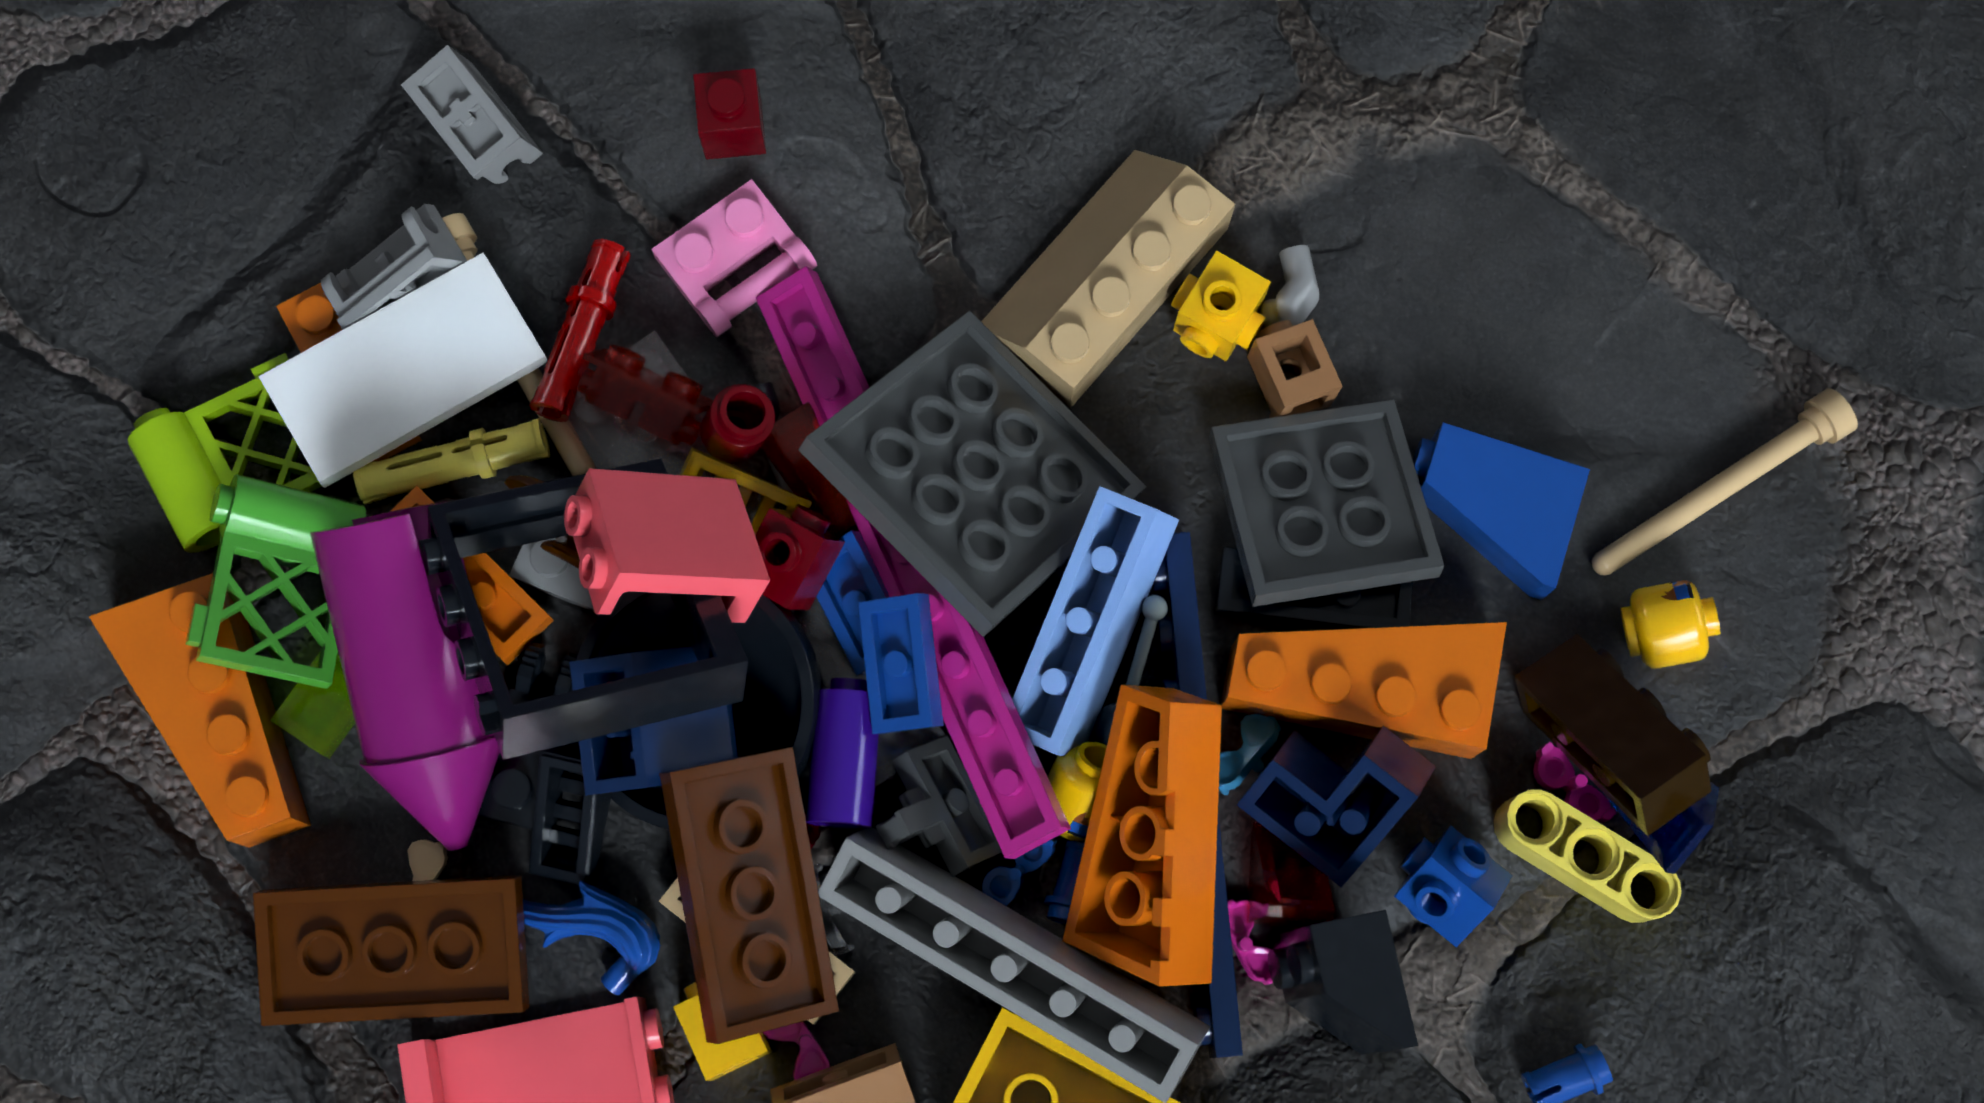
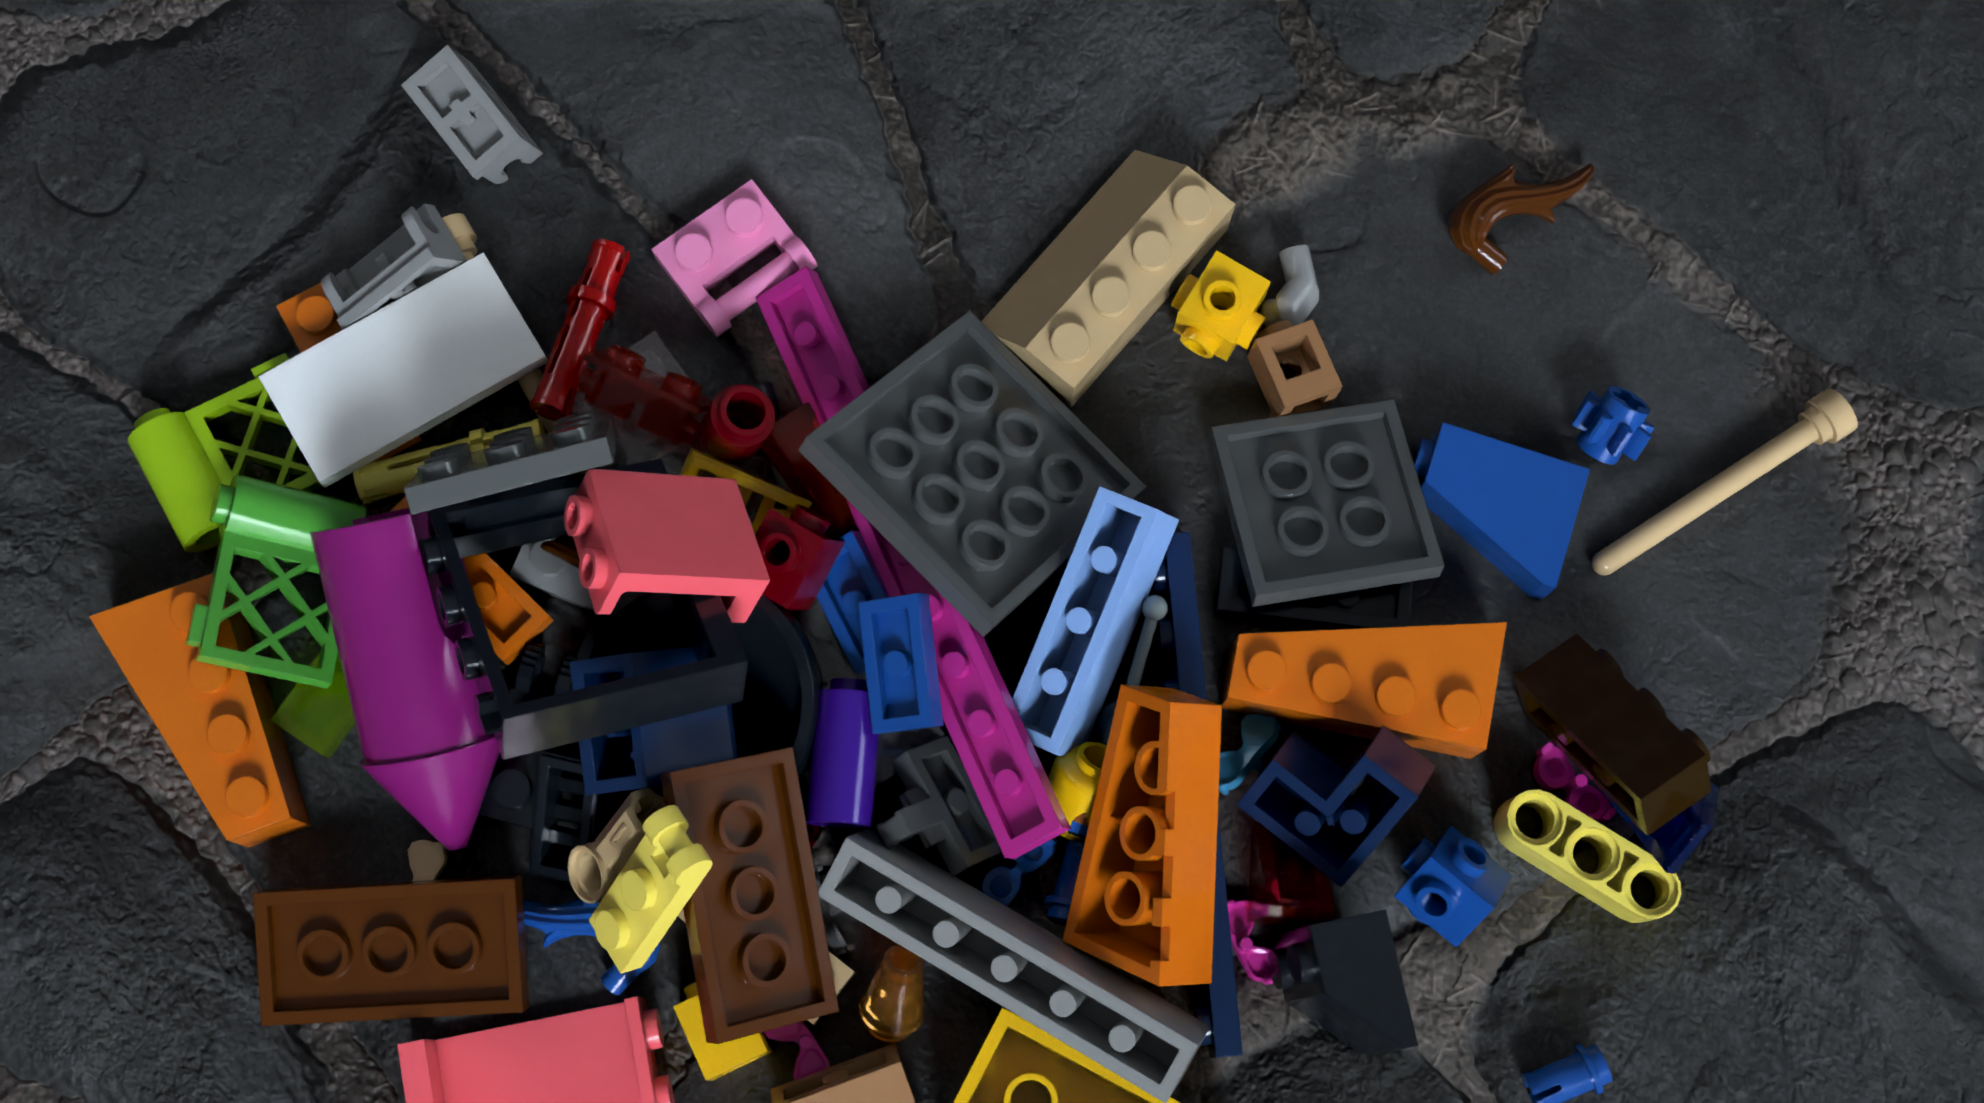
(511, 462): none -> dark grey plate
(599, 862): none -> tan piece
(650, 890): none -> light yellow plate
(729, 113): dark red brick -> none
(895, 996): none -> clear orange cone
(1506, 197): none -> reddish brown piece
(1612, 425): none -> blue gear
(1669, 624): yellow head -> none

